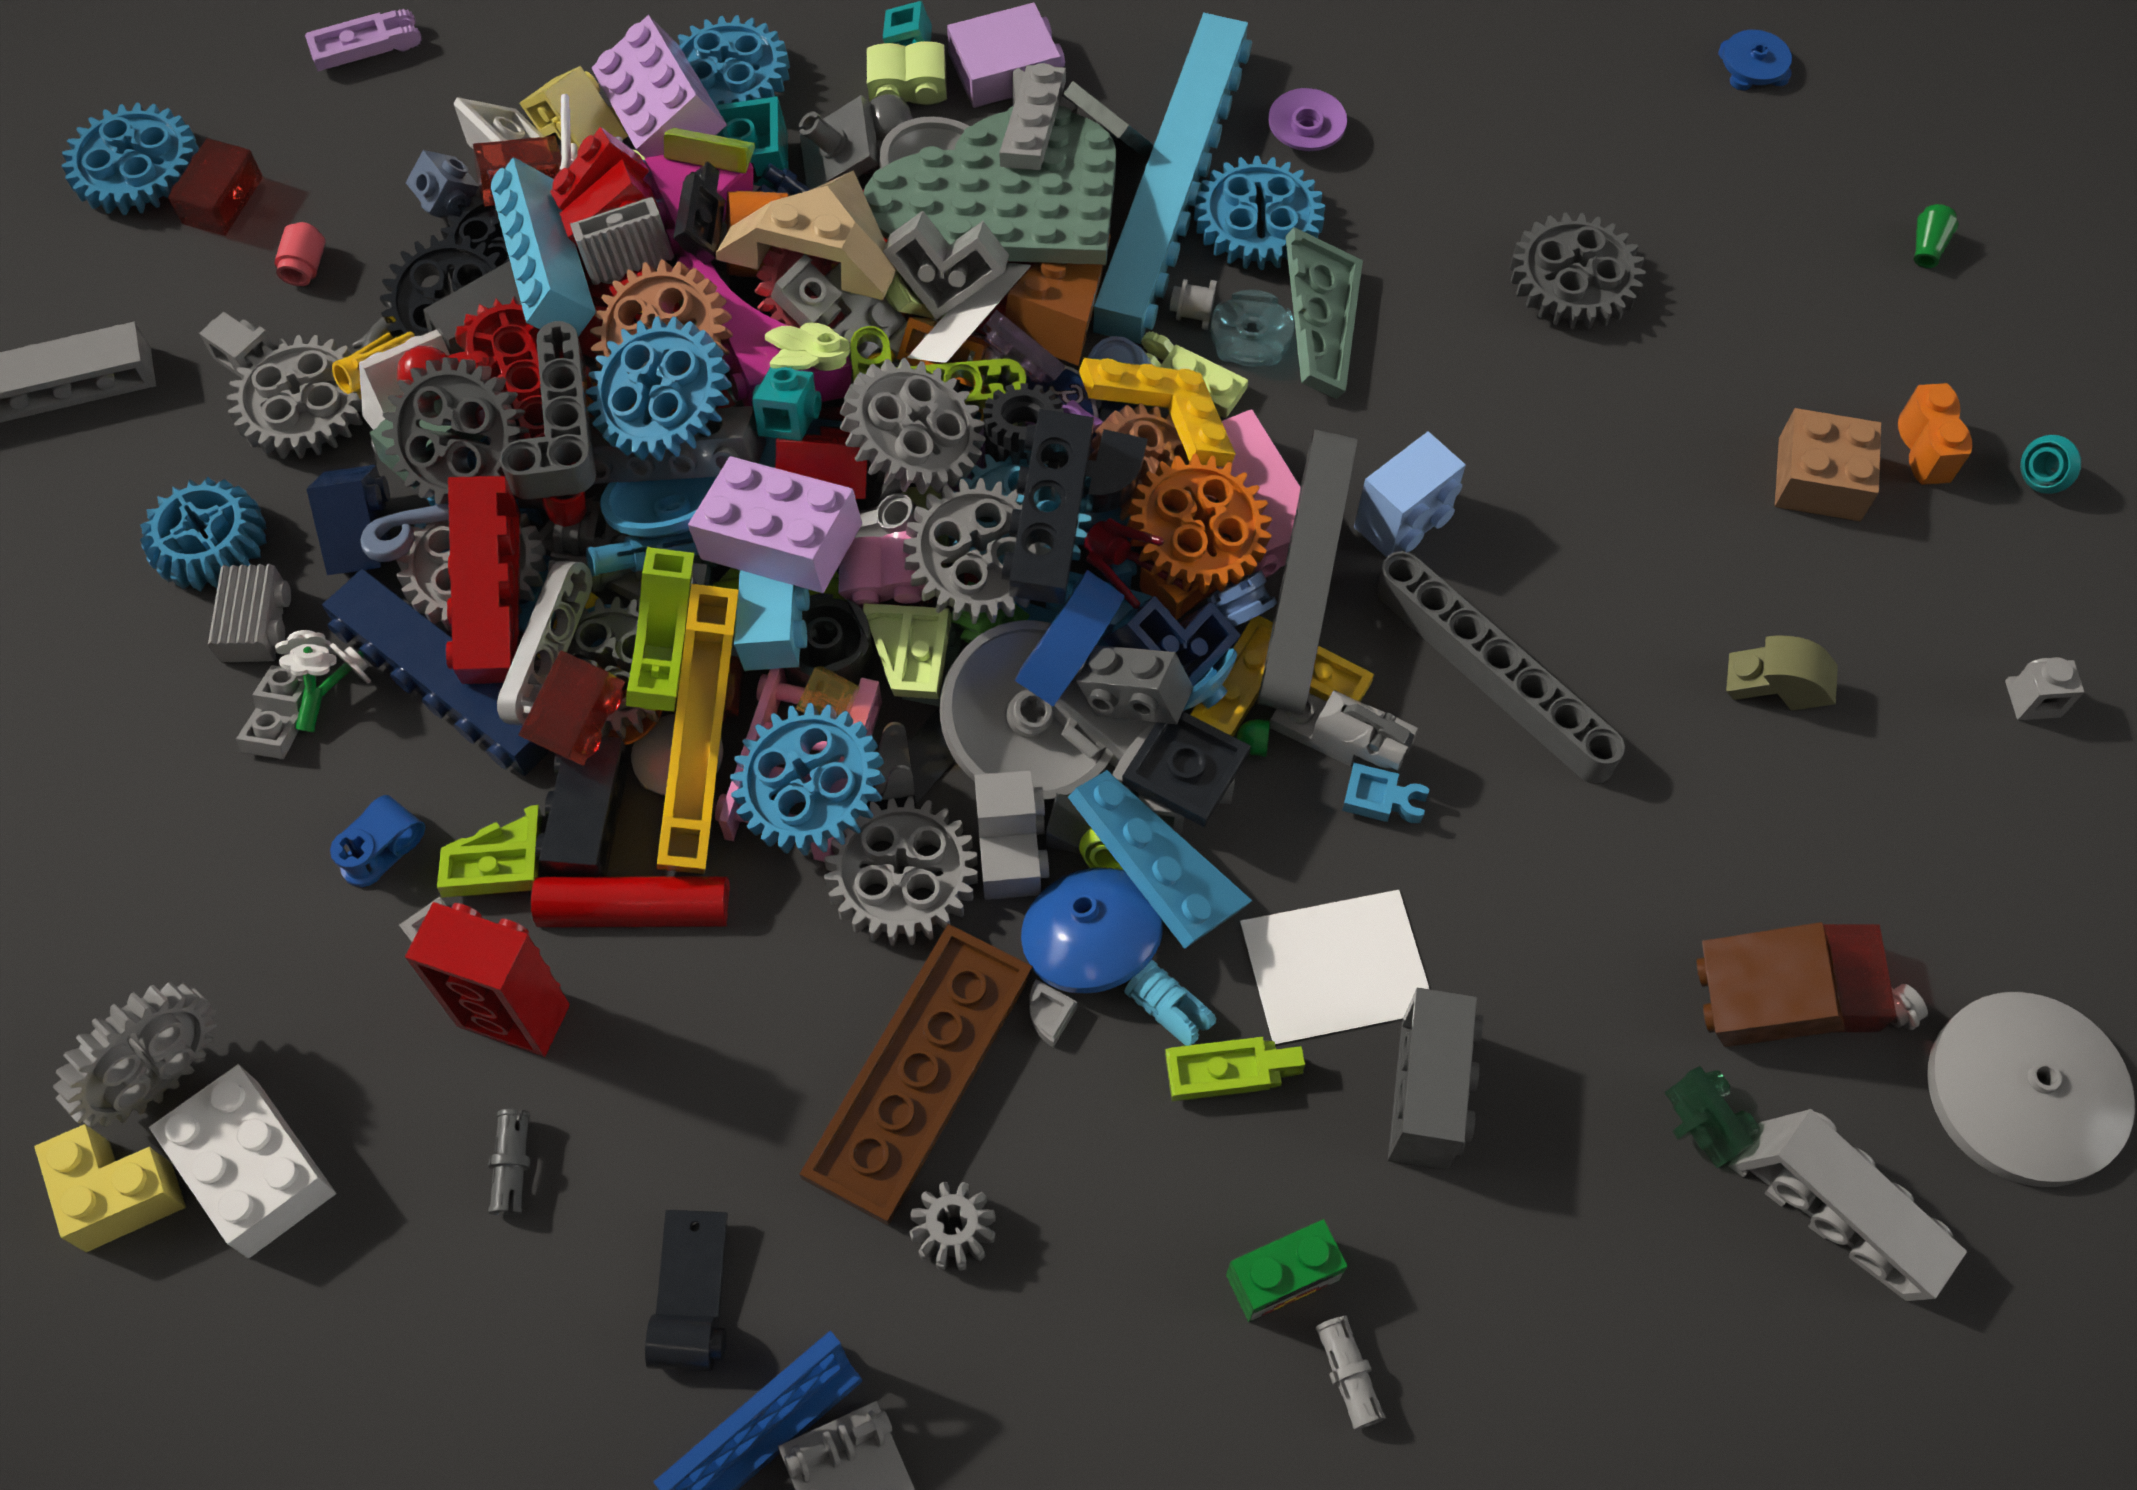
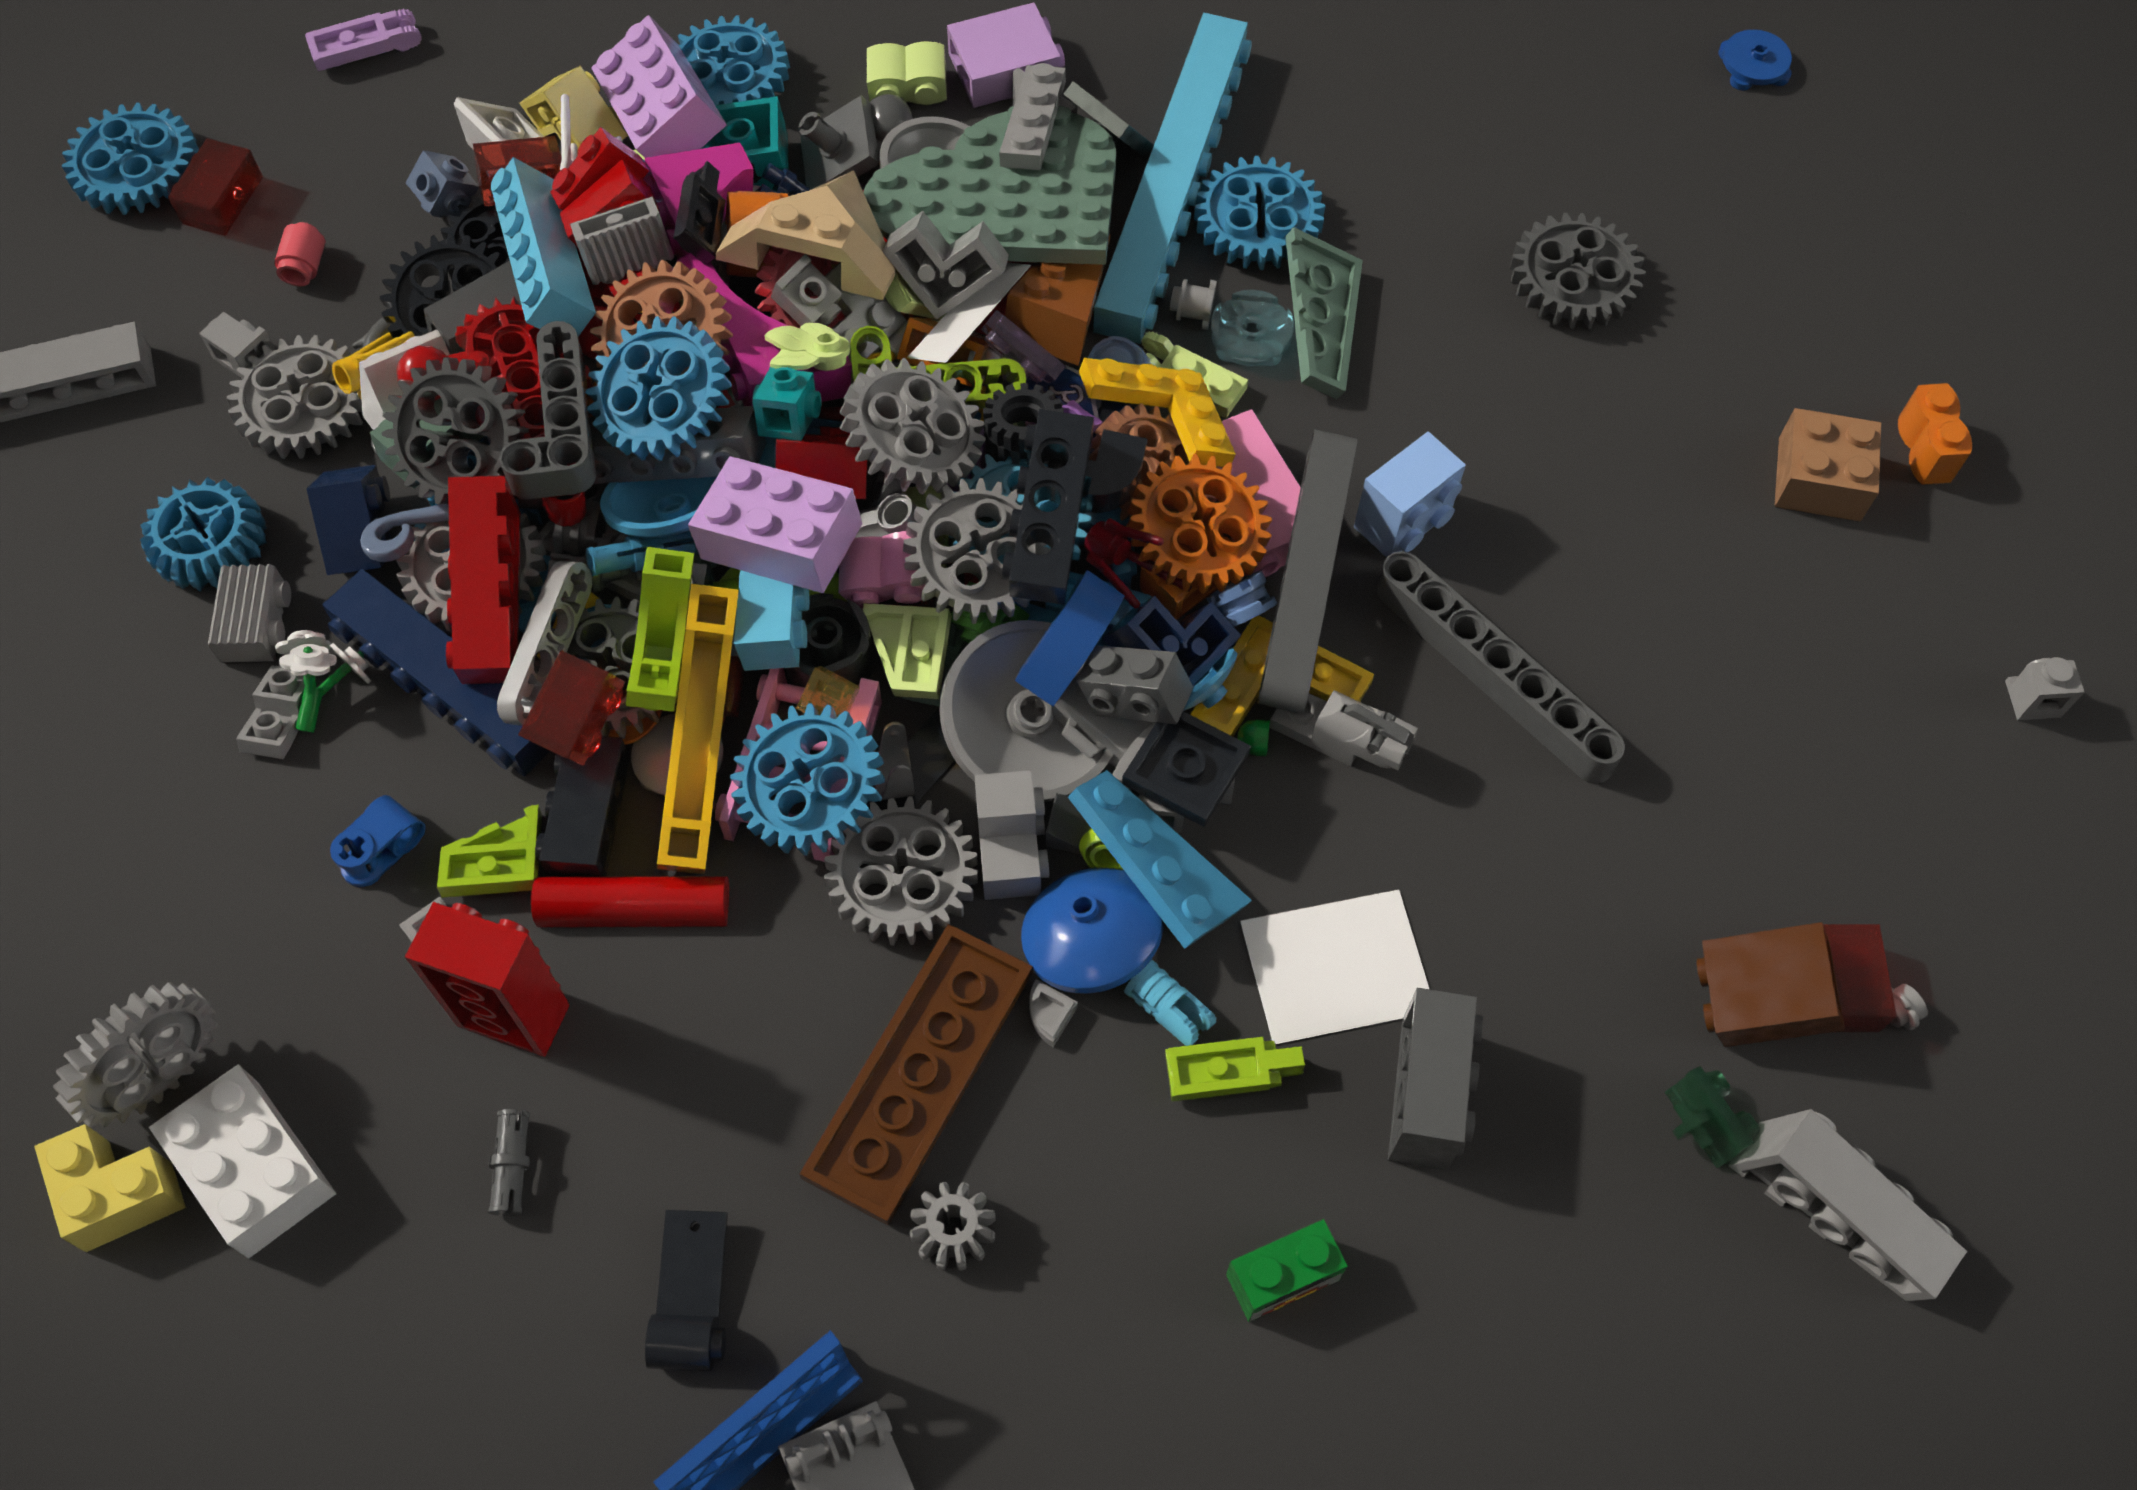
(701, 147): lime slope -> none
(907, 24): teal brick -> none
(1307, 119): medium lavender dish -> none
(1350, 1372): light grey pin -> none
(1376, 794): dark azure plate -> none
(1788, 667): olive brick -> none
(1933, 233): green cone -> none
(2031, 1089): light grey dish -> none
(2043, 459): teal cone -> none

